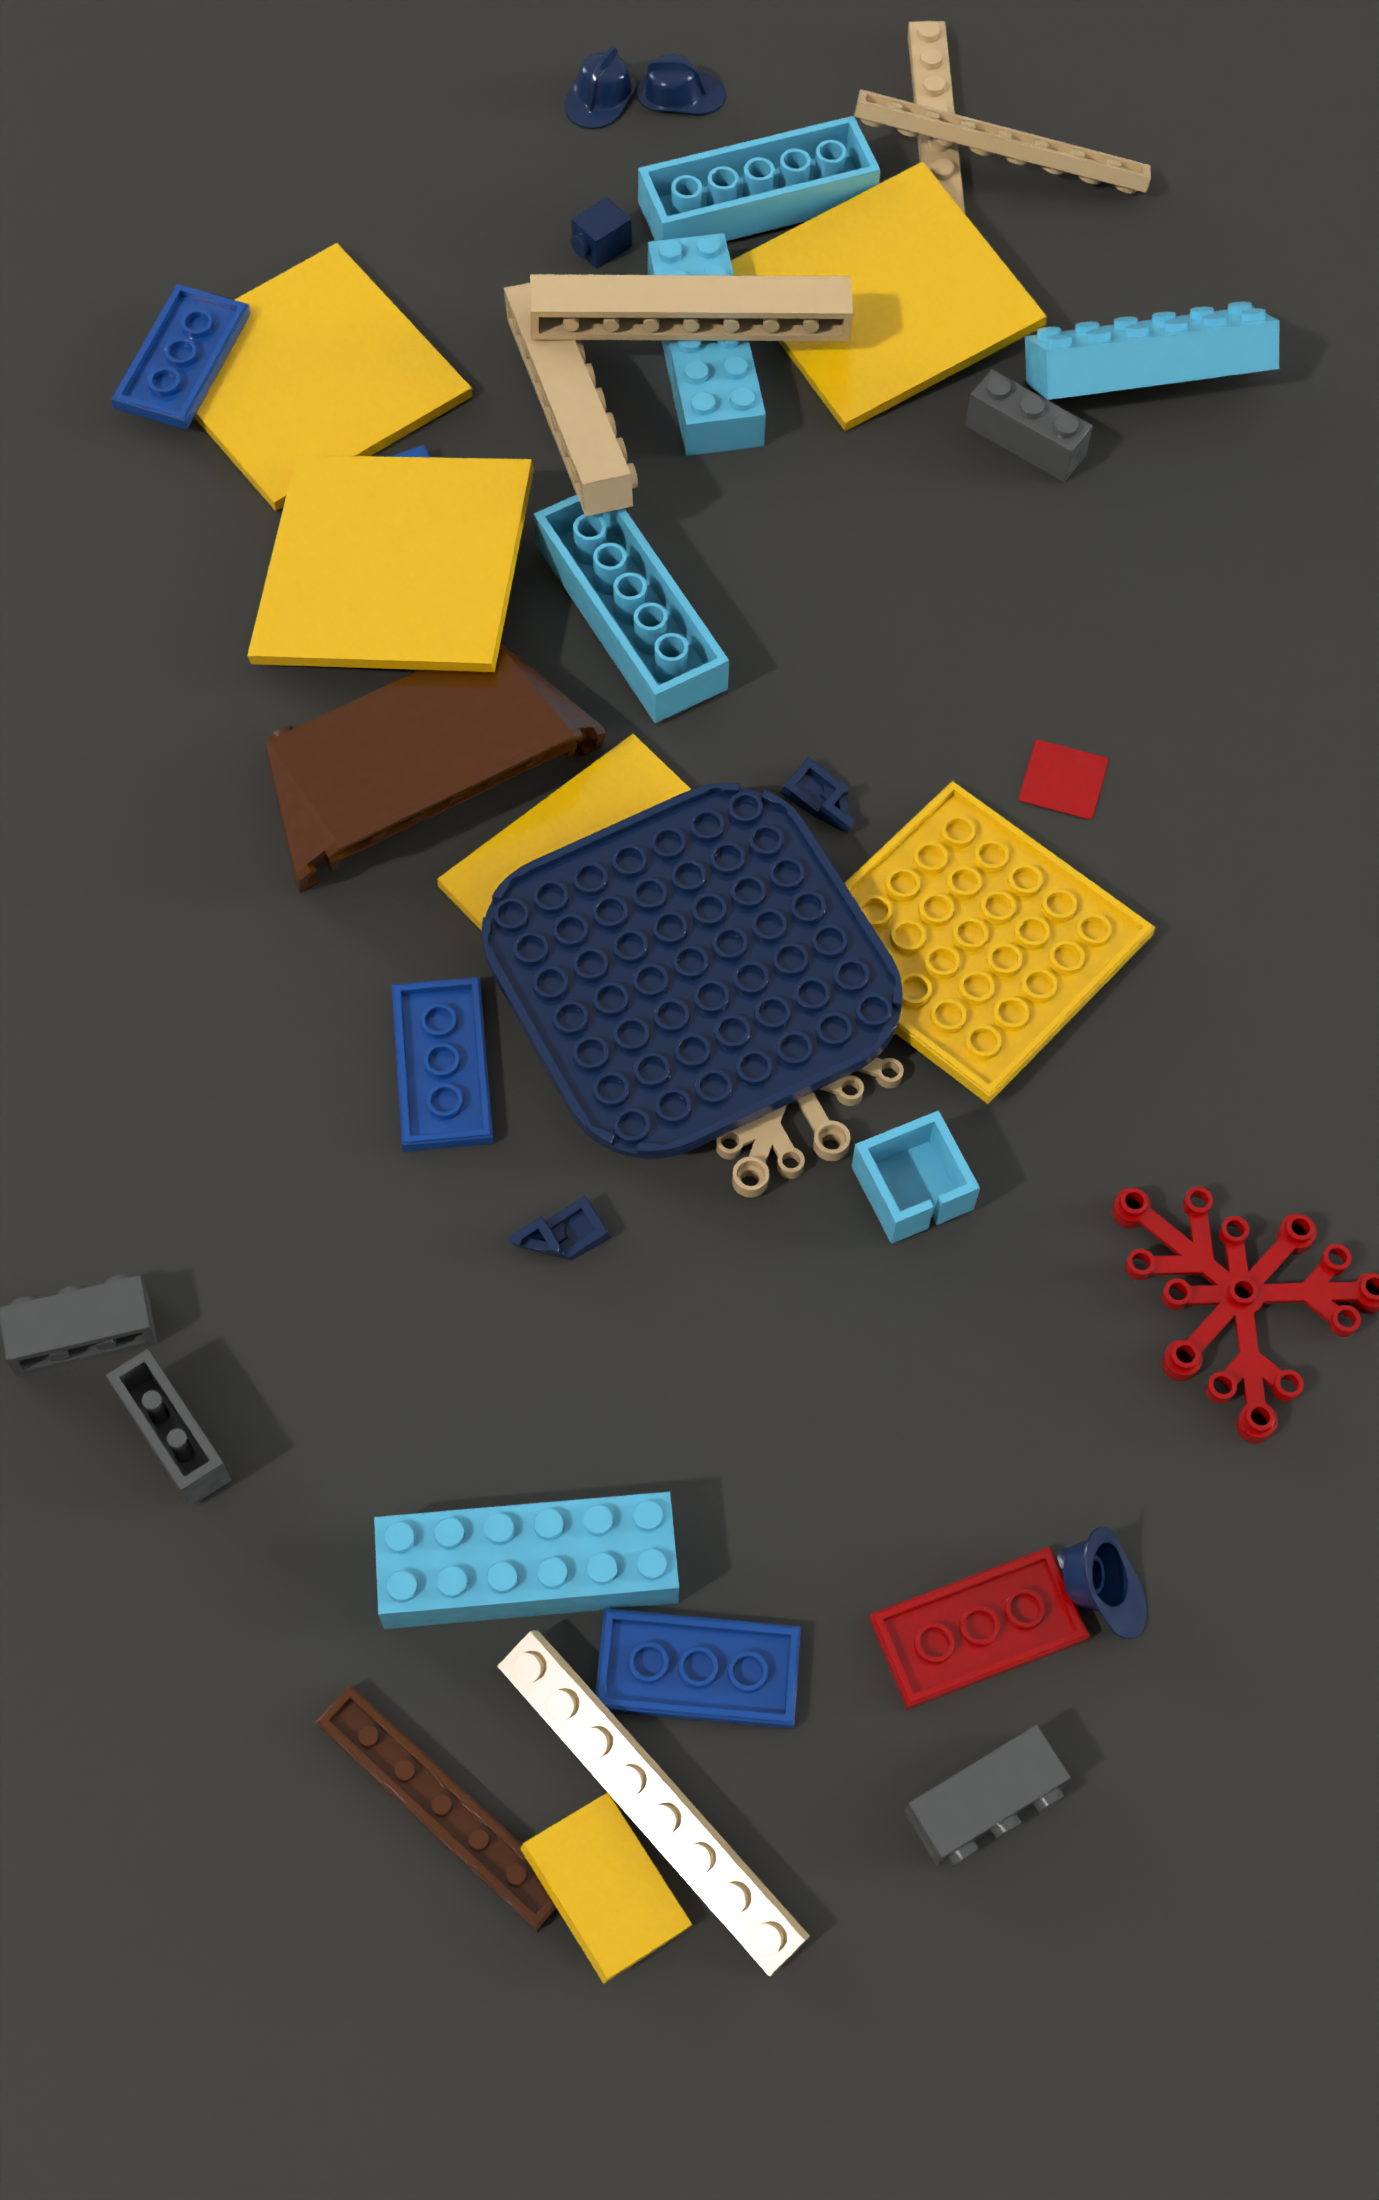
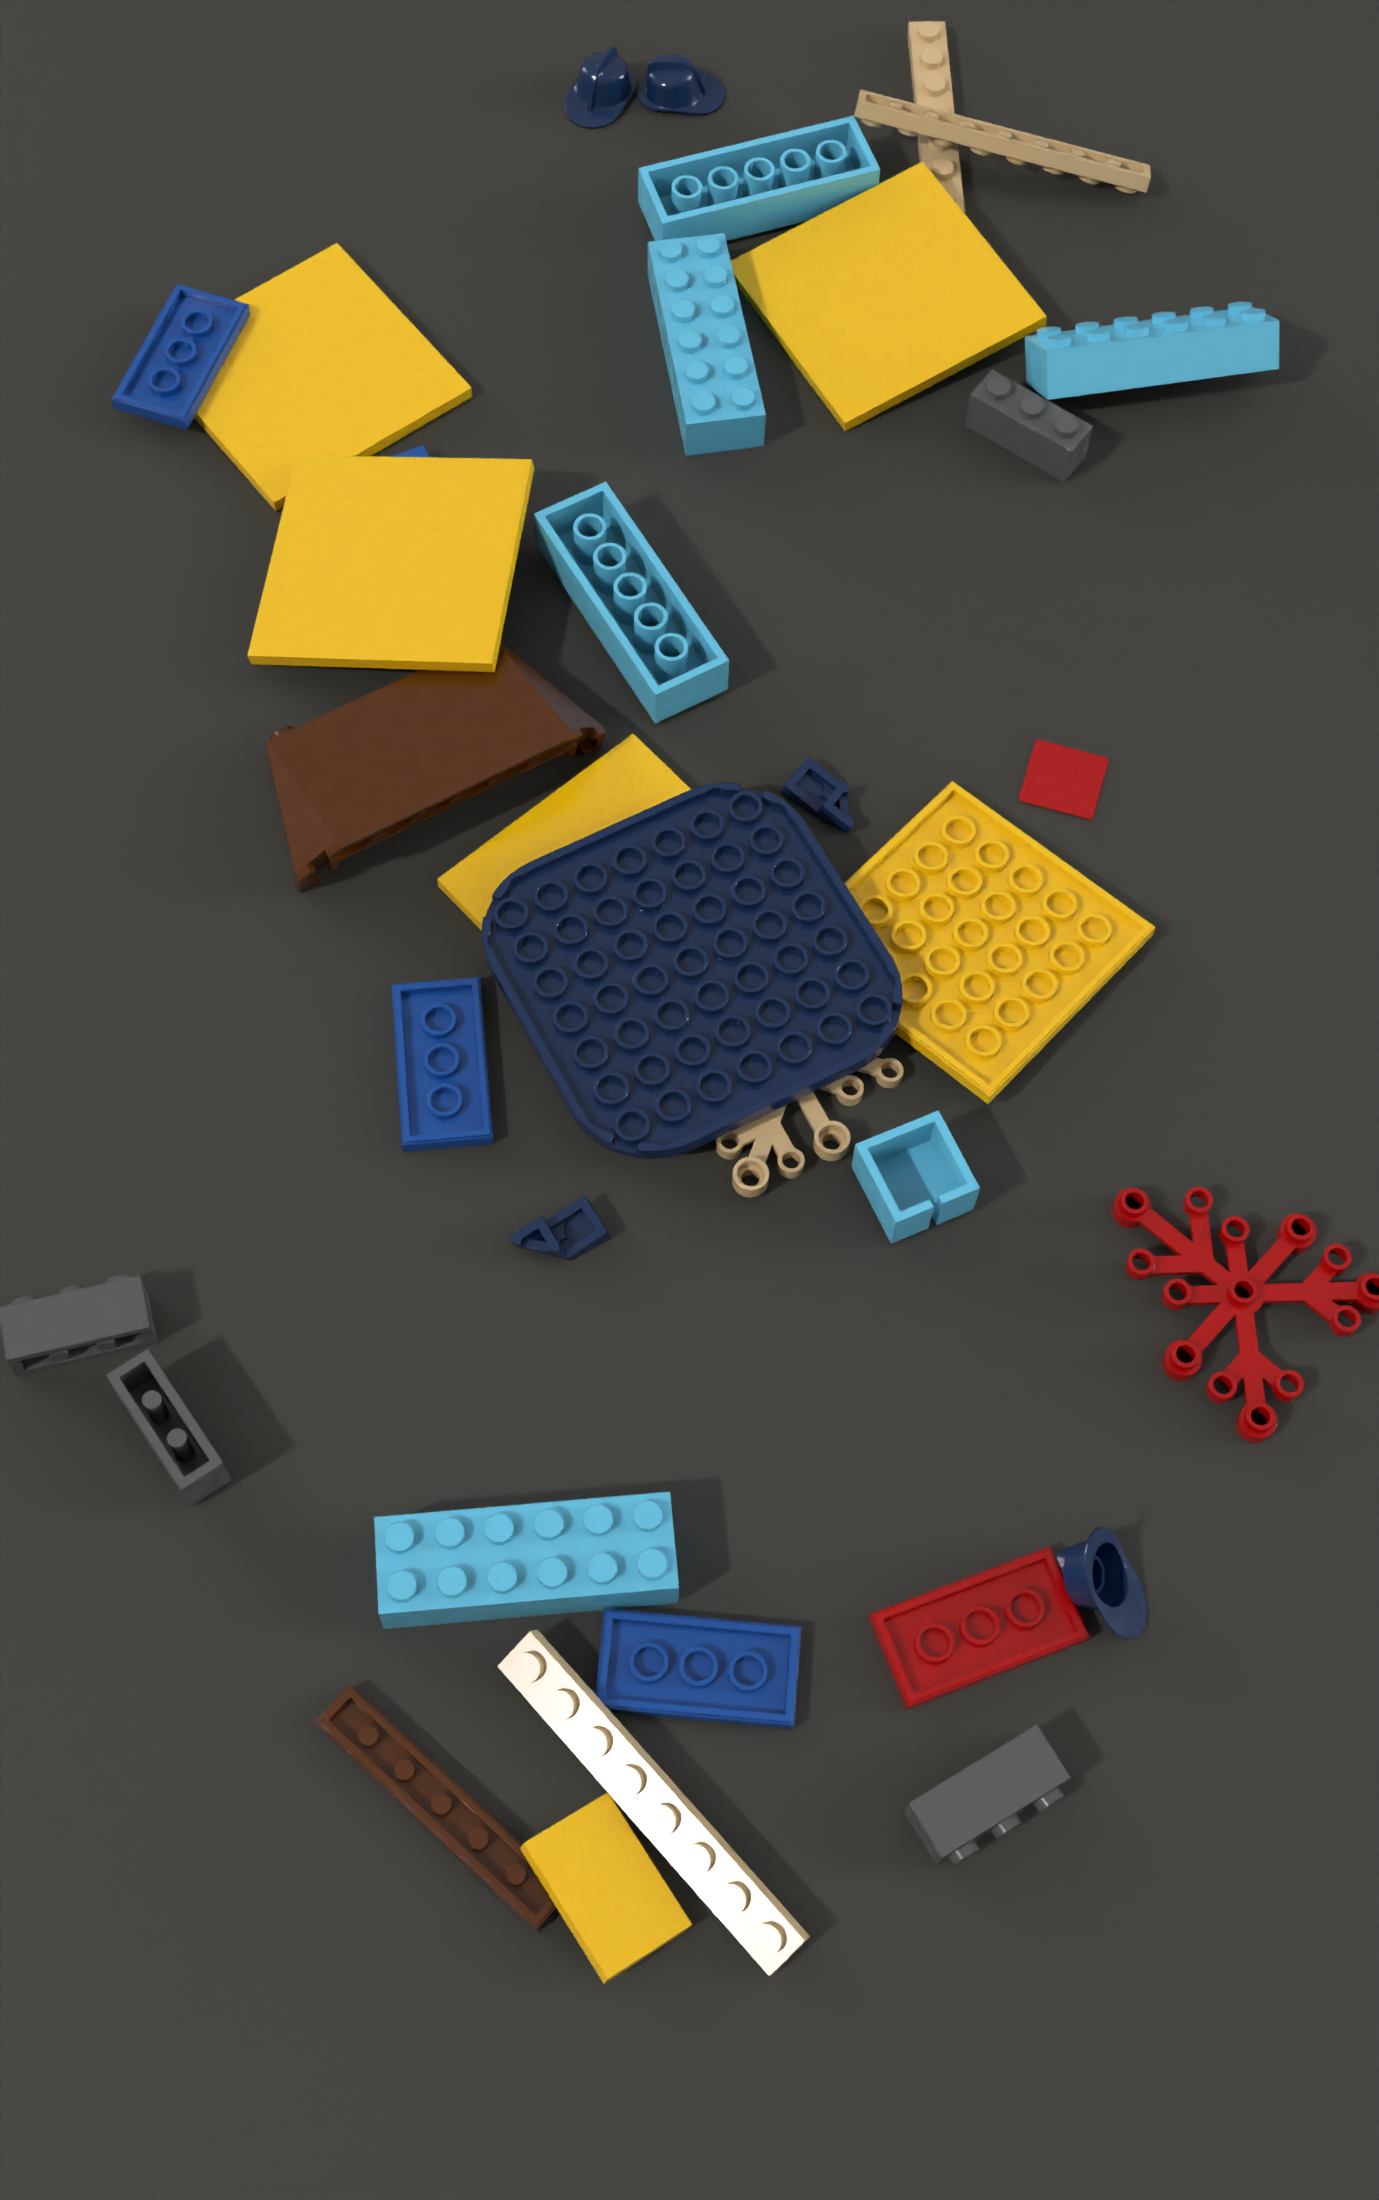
(574, 412): tan brick -> none
(601, 232): dark blue brick -> none
(690, 307): tan brick -> none

